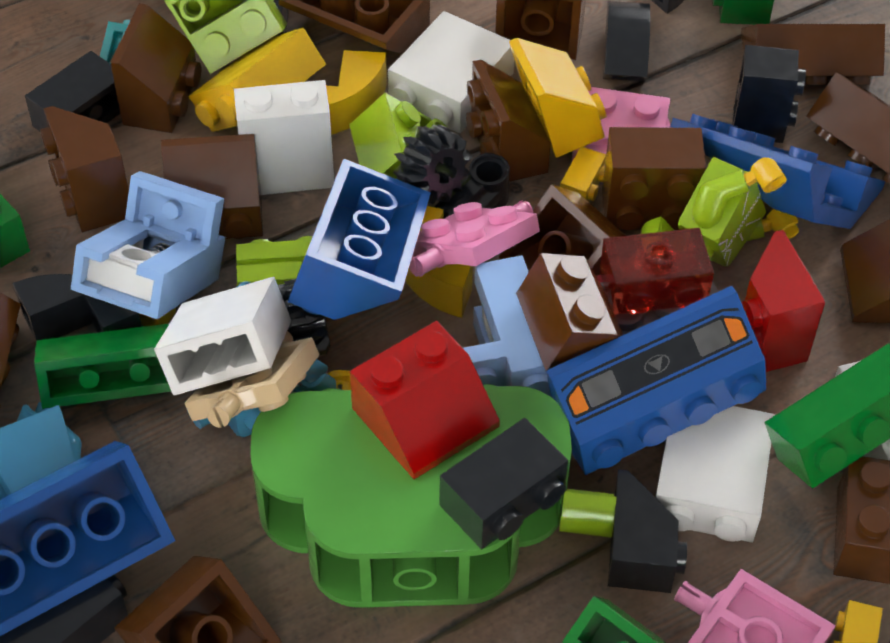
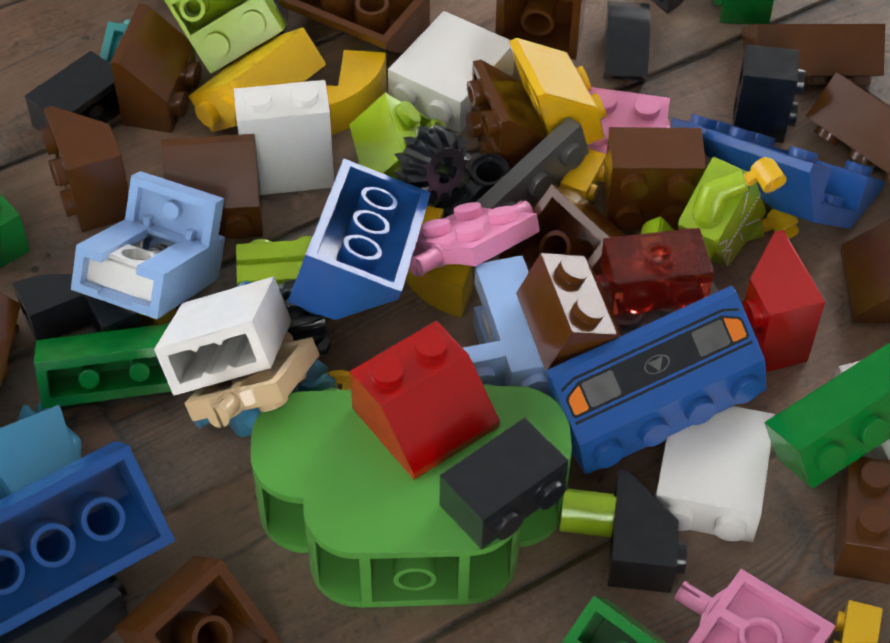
(540, 168): none -> dark grey plate

